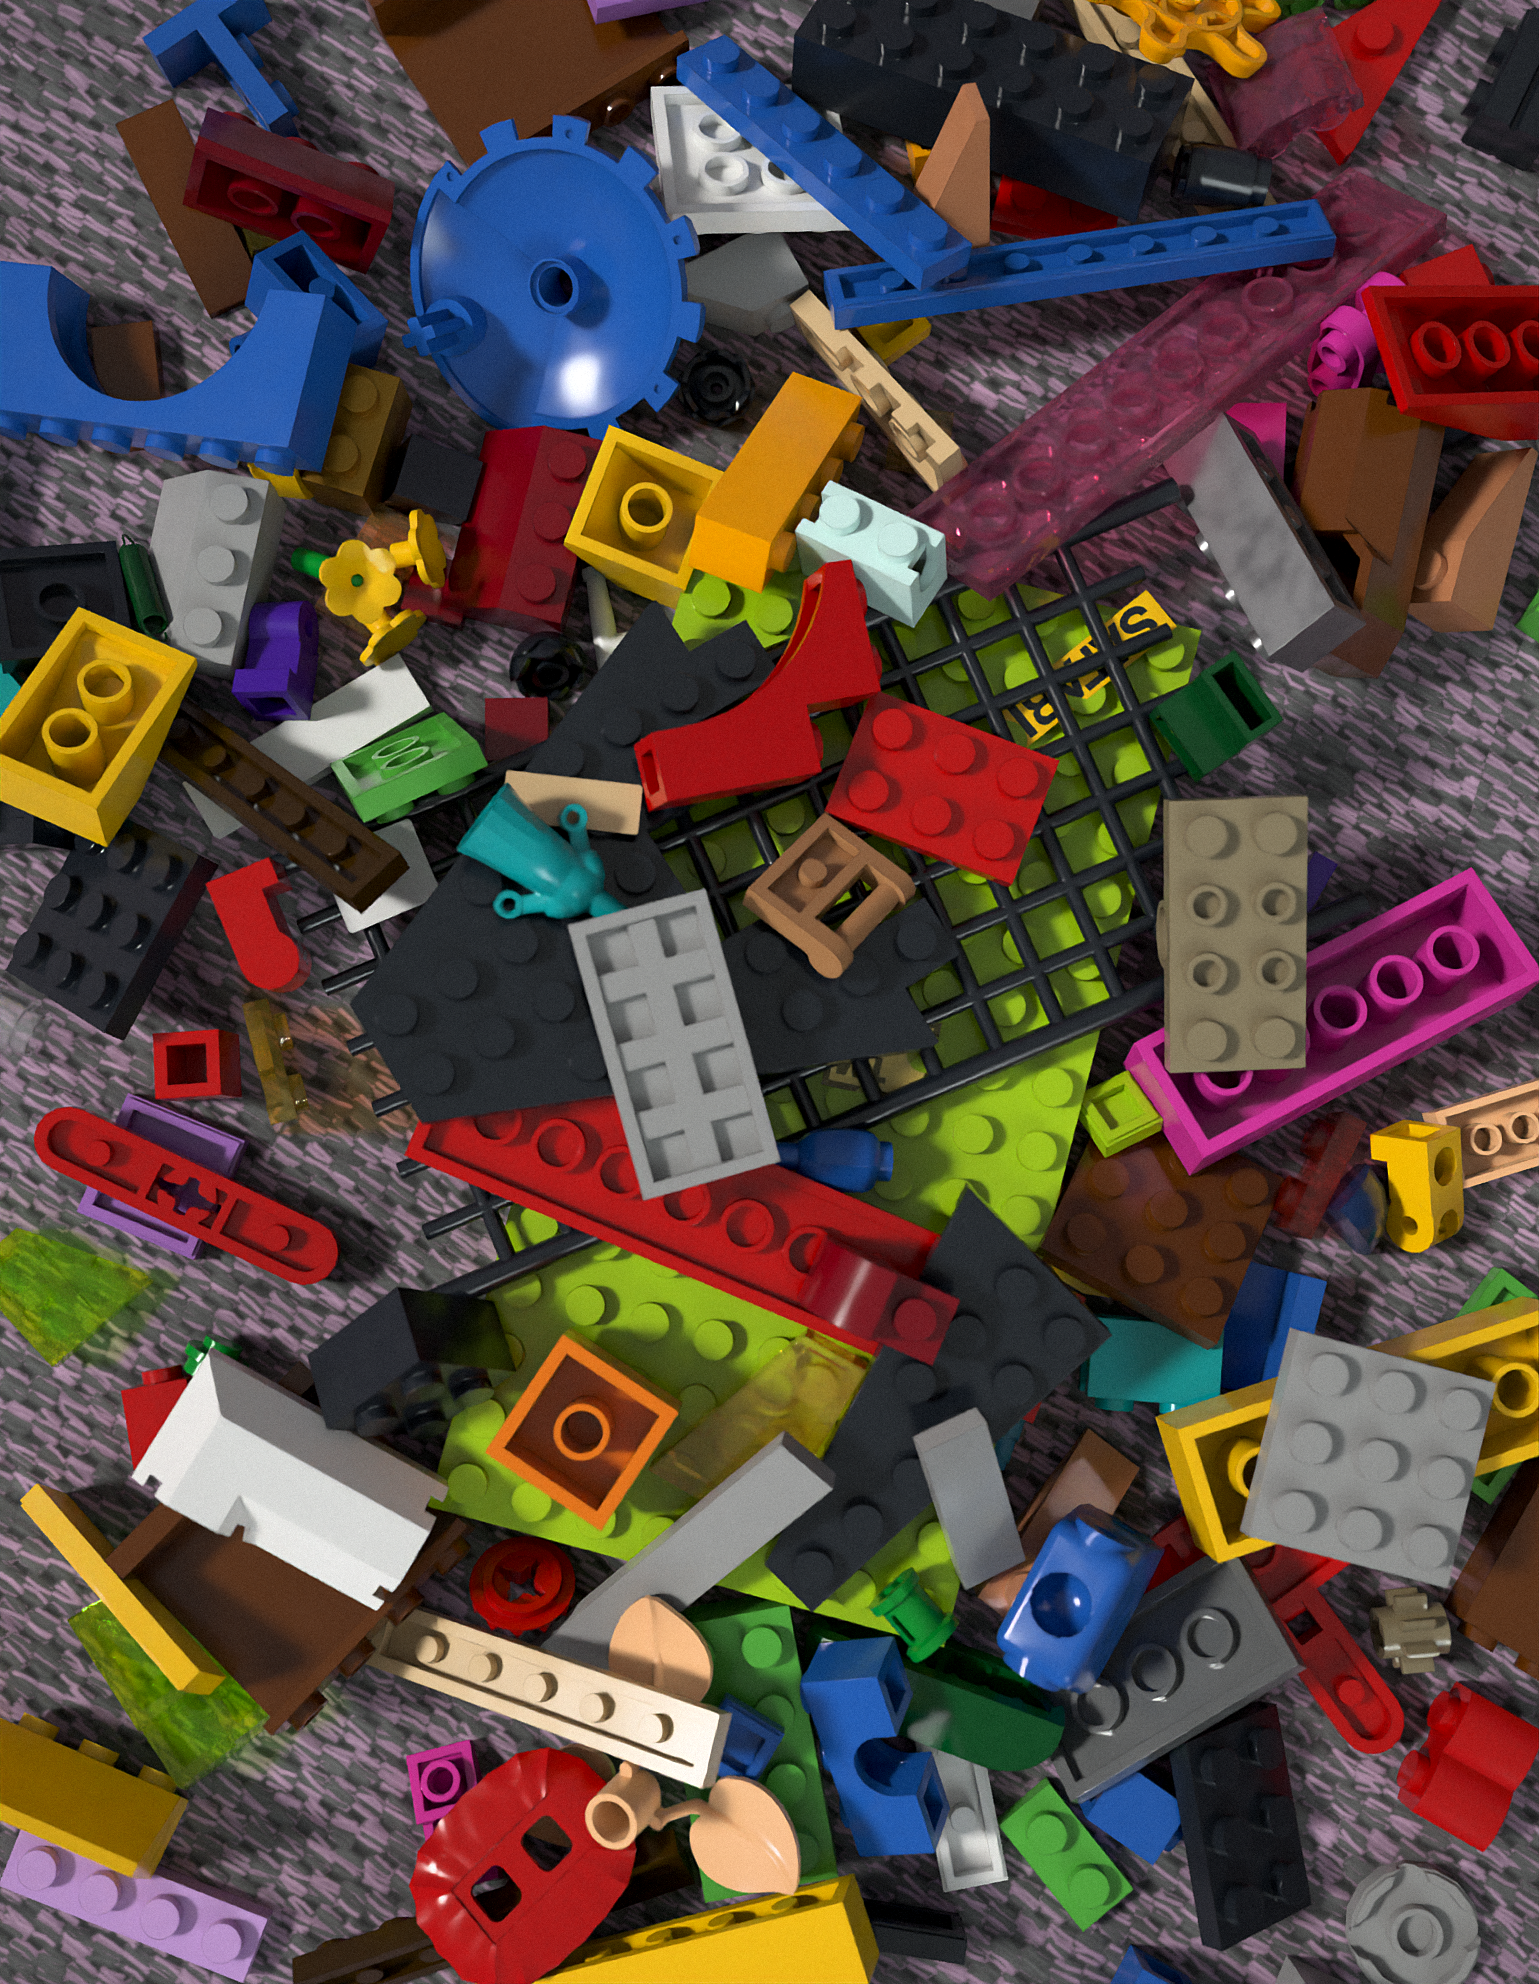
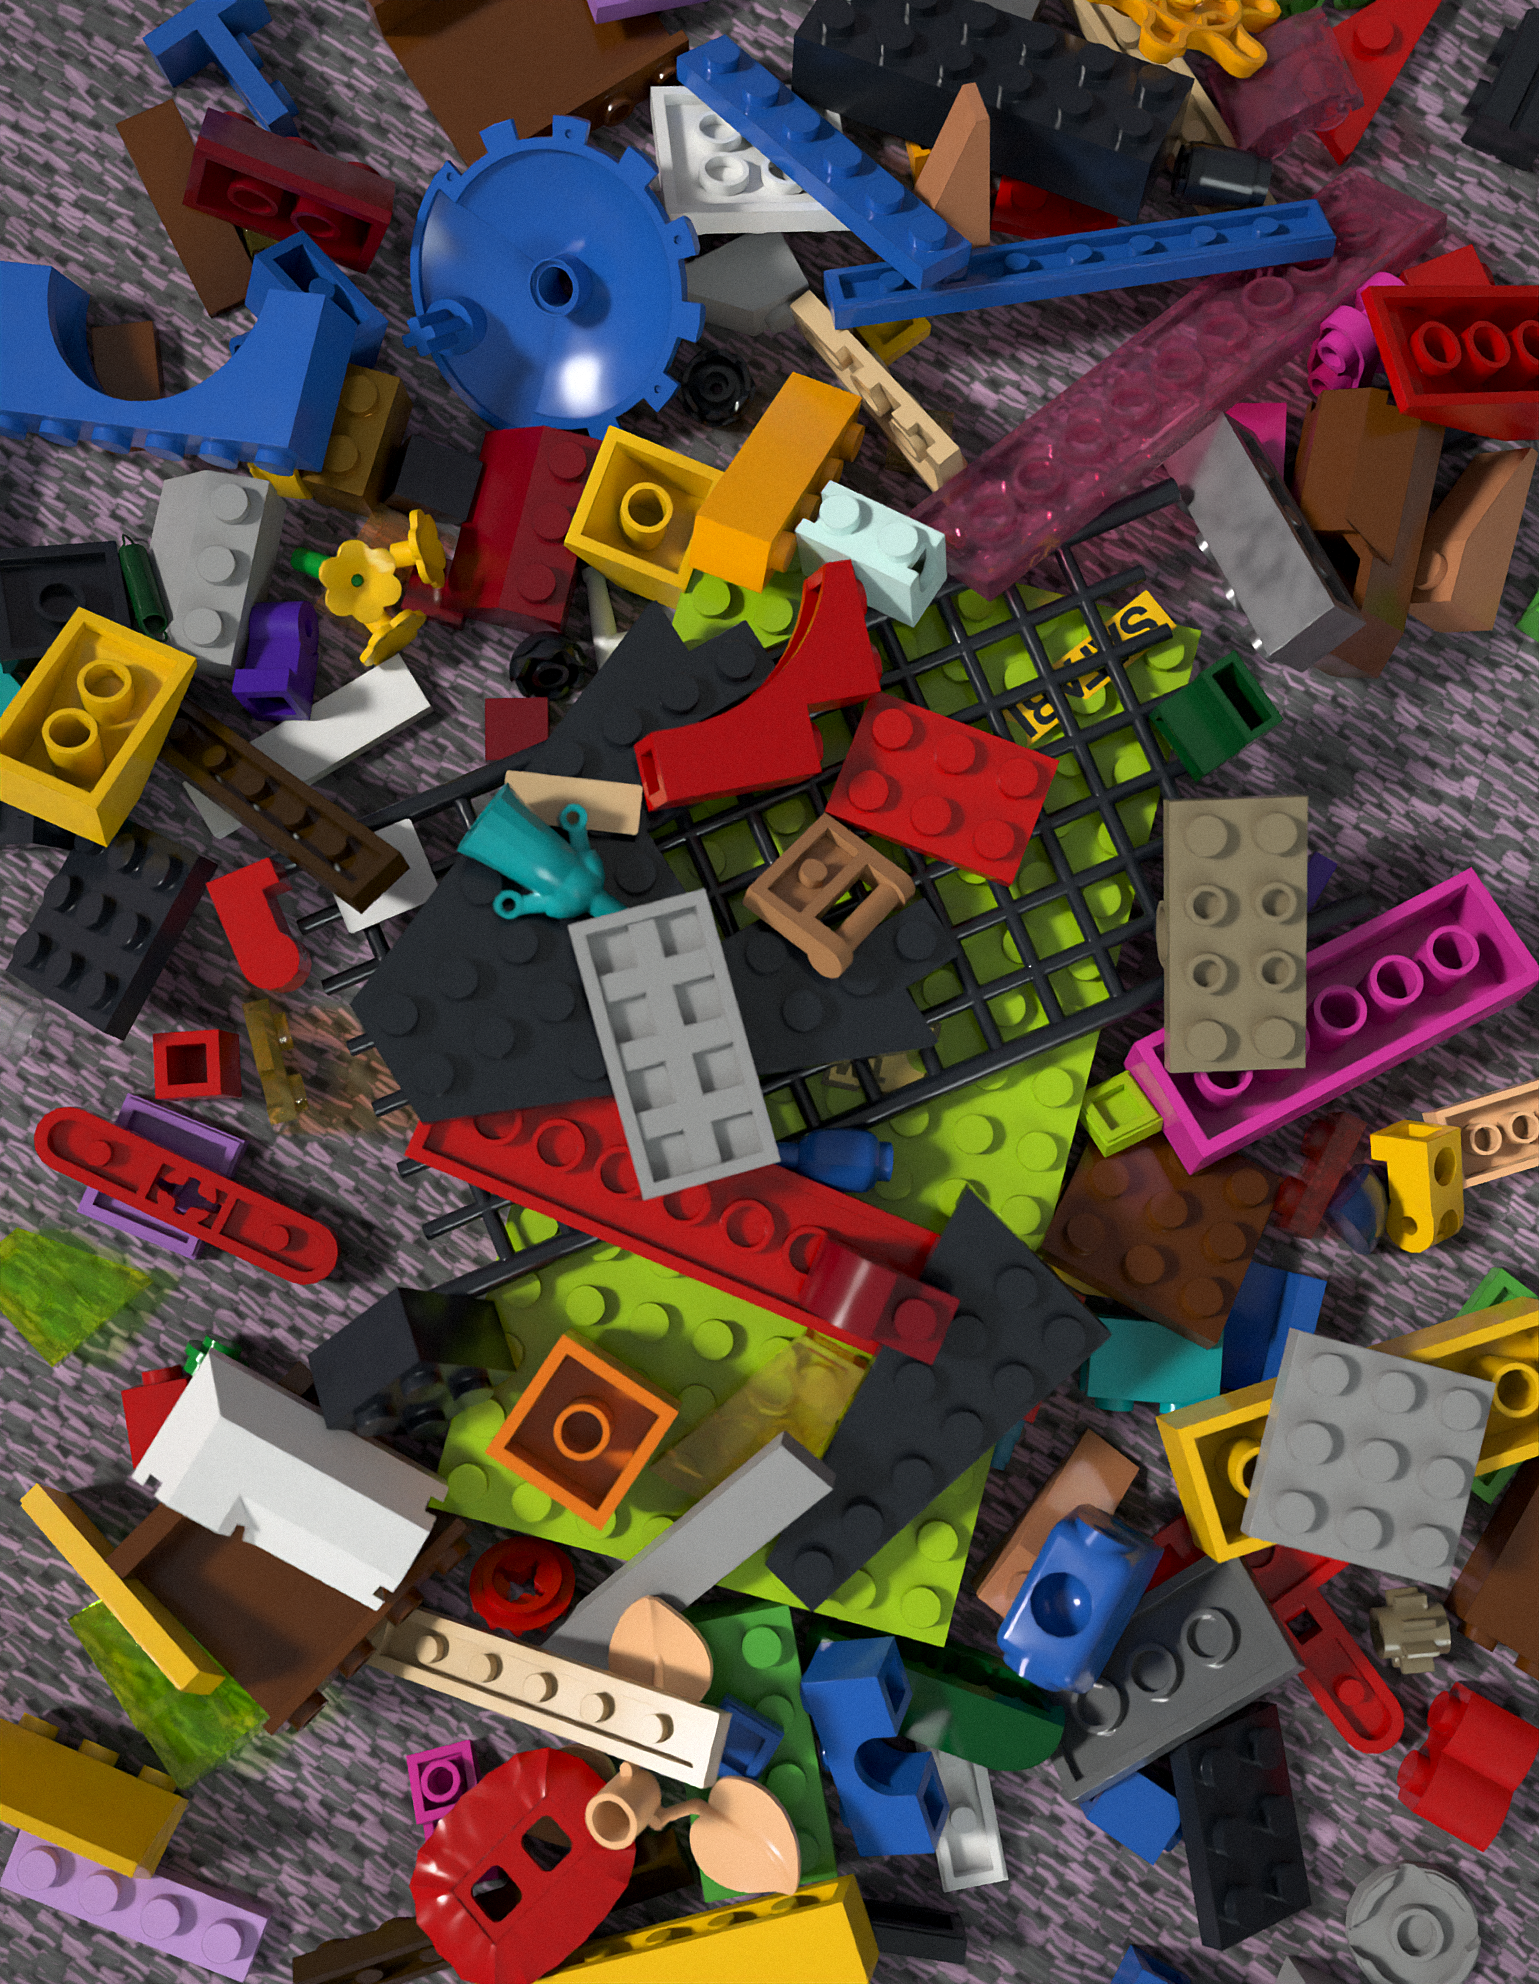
(408, 765): bright green plate -> none
(914, 1615): green bush -> none
(970, 1497): light grey tile -> none
(1064, 1854): bright green plate -> none

